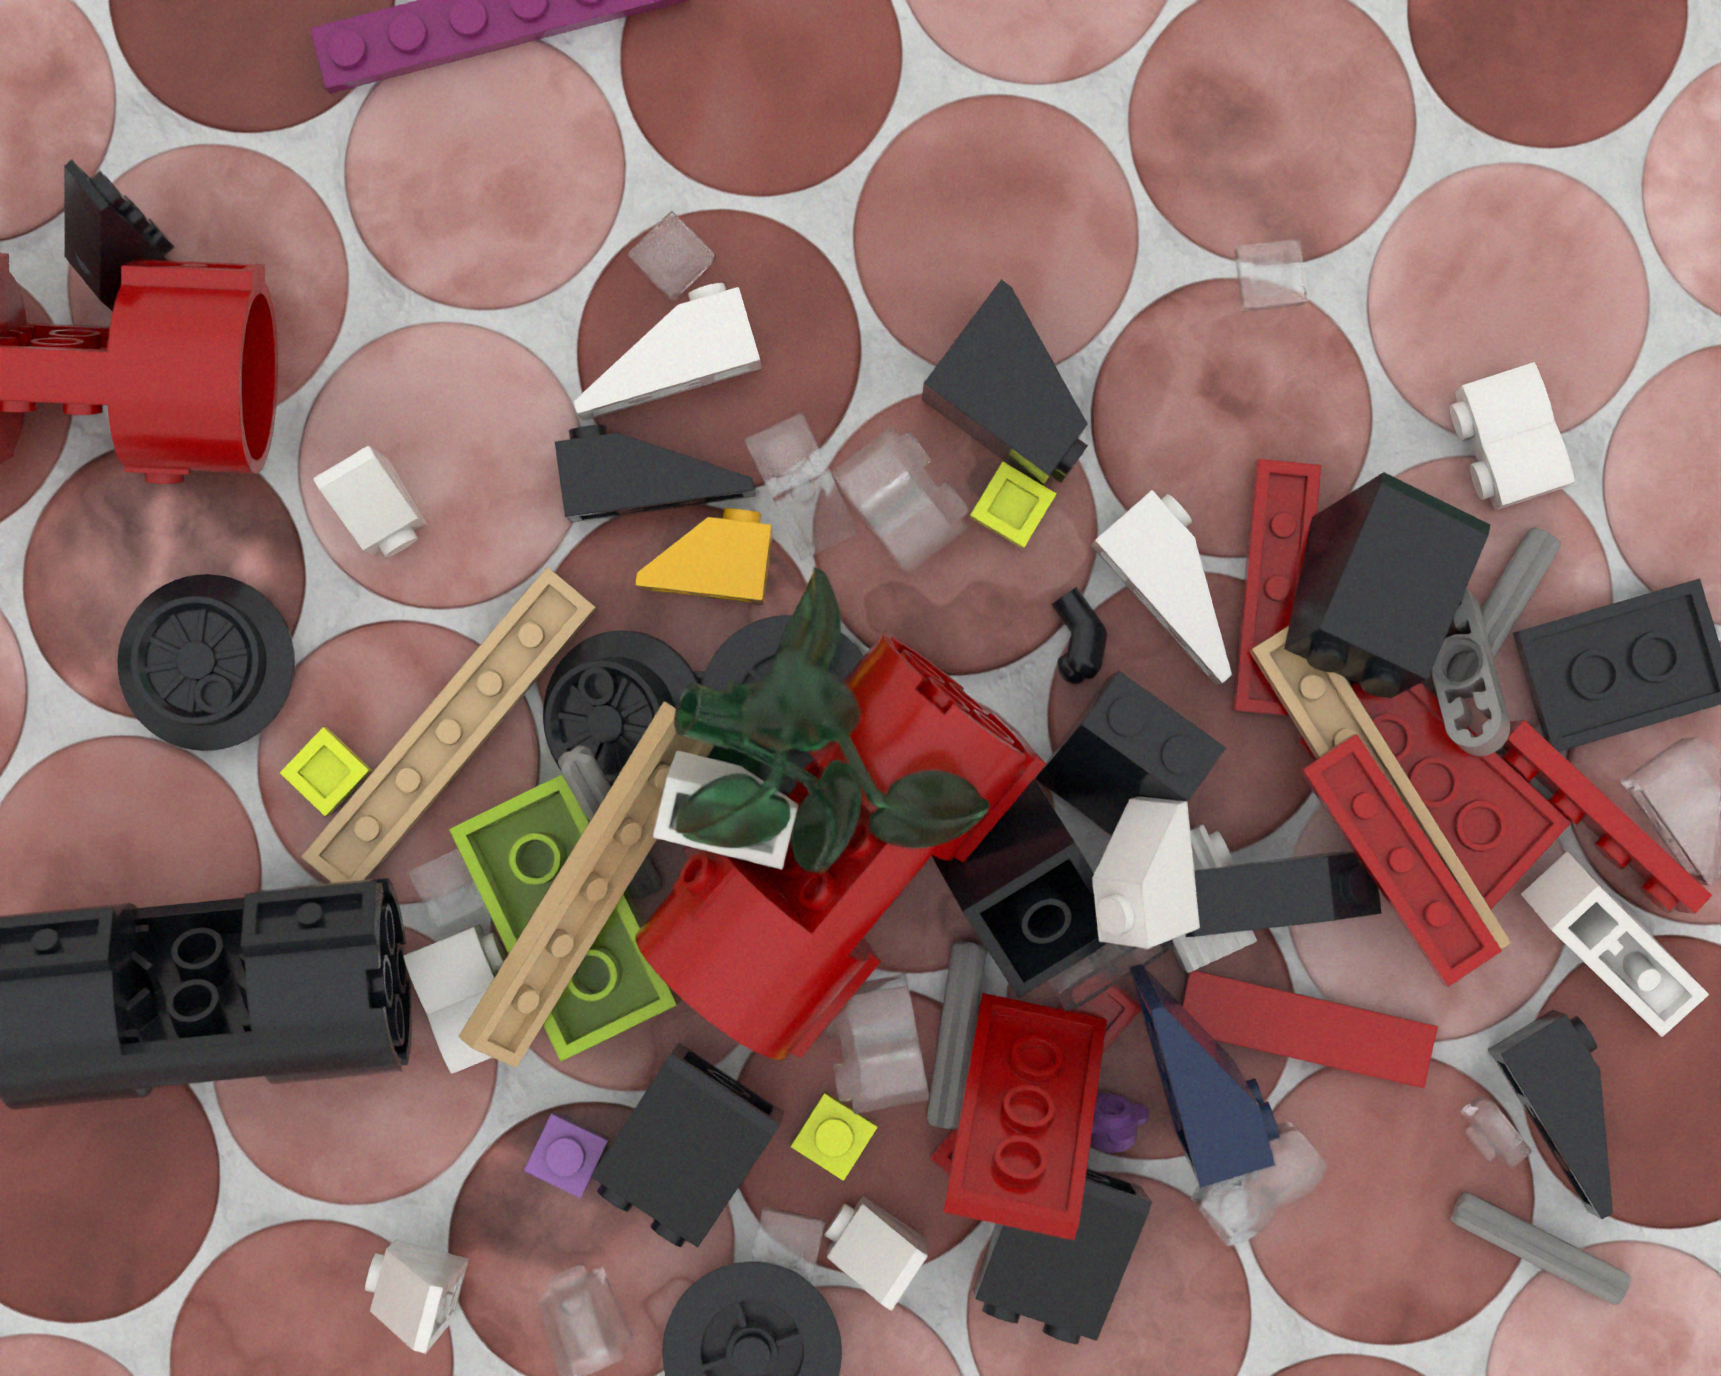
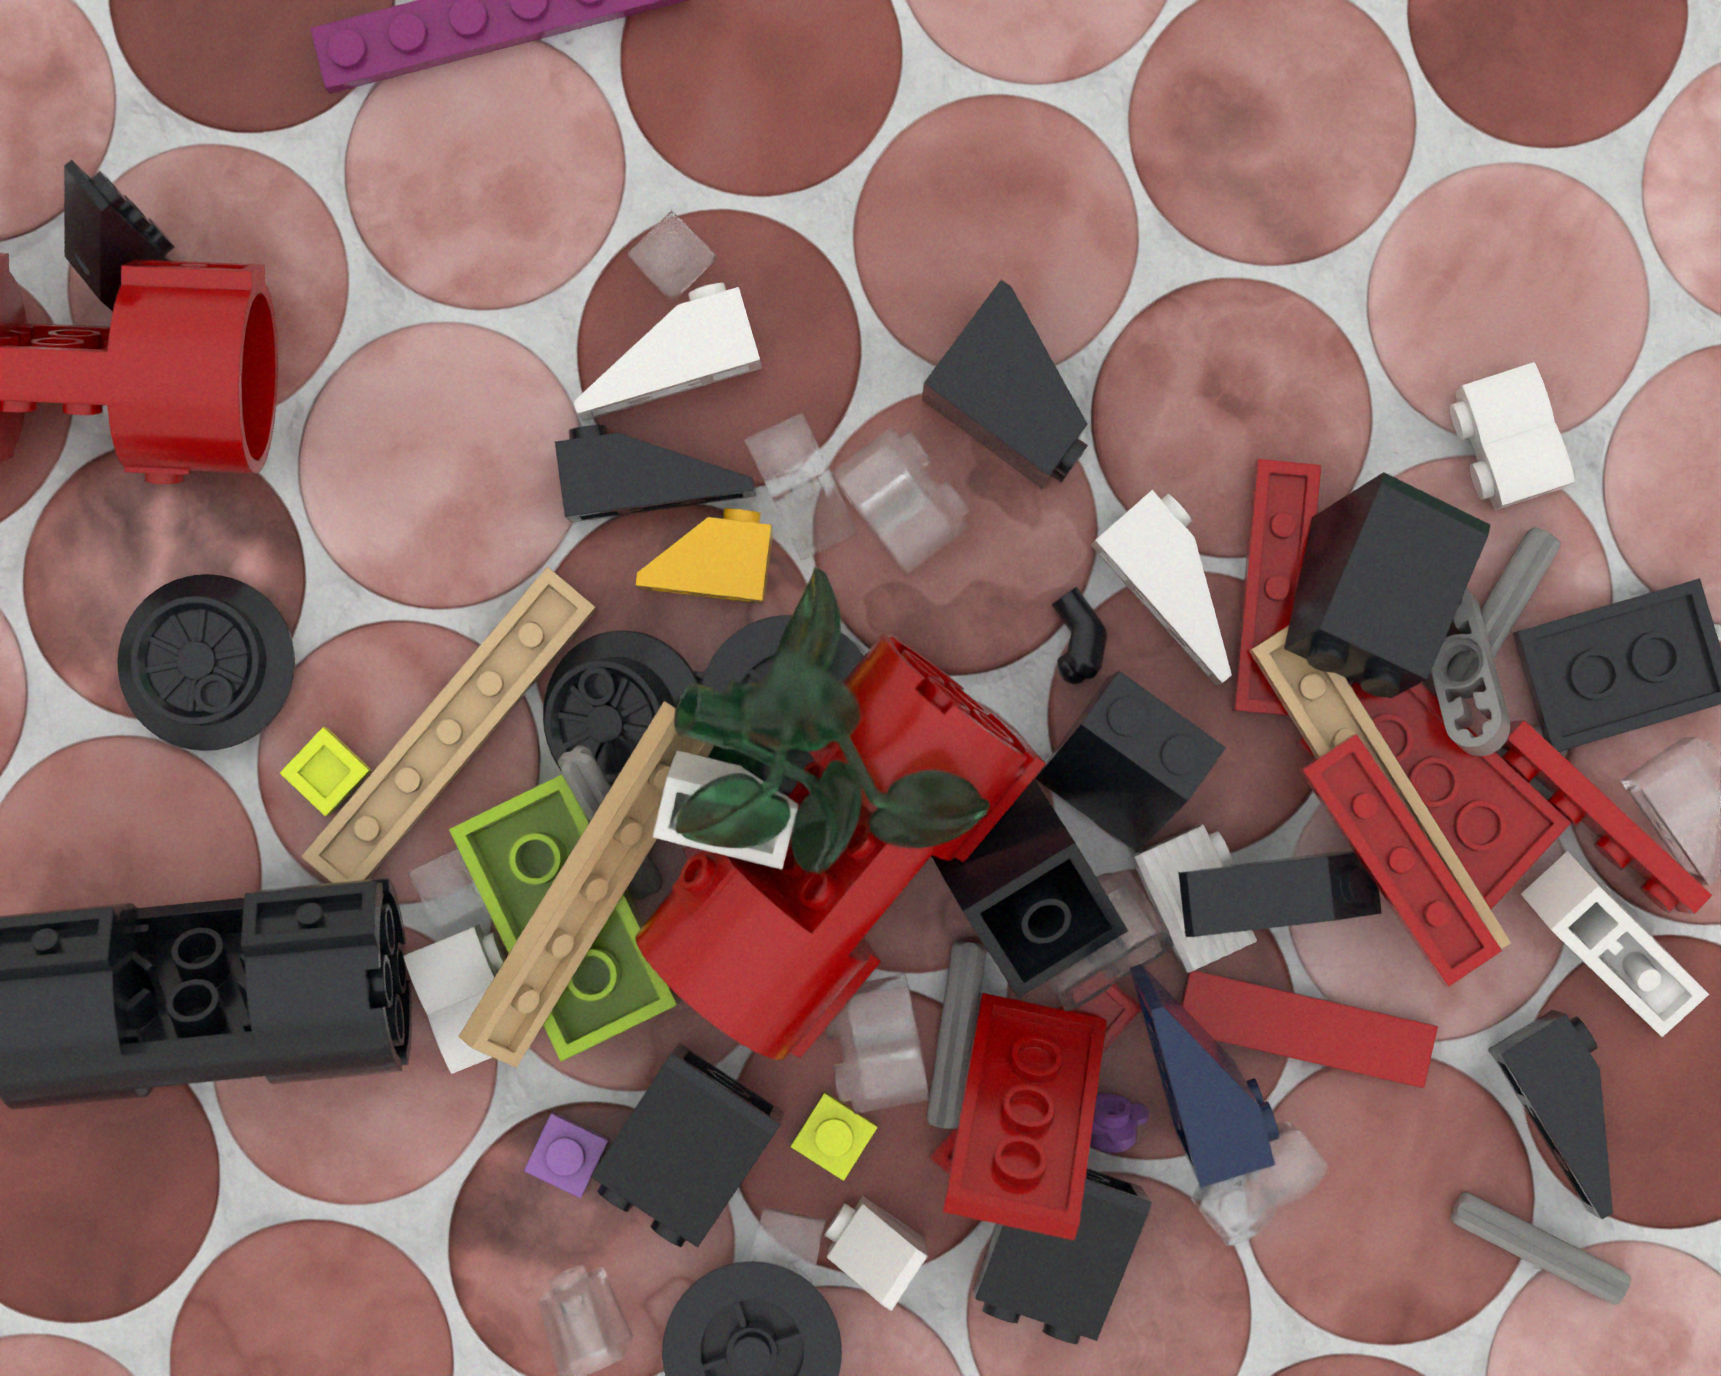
(372, 502): white slope -> none
(415, 1291): white slope -> none
(1012, 505): neon yellow plate -> none
(1147, 876): white slope -> none
(1270, 275): clear plate -> none
(1493, 1133): clear plate -> none

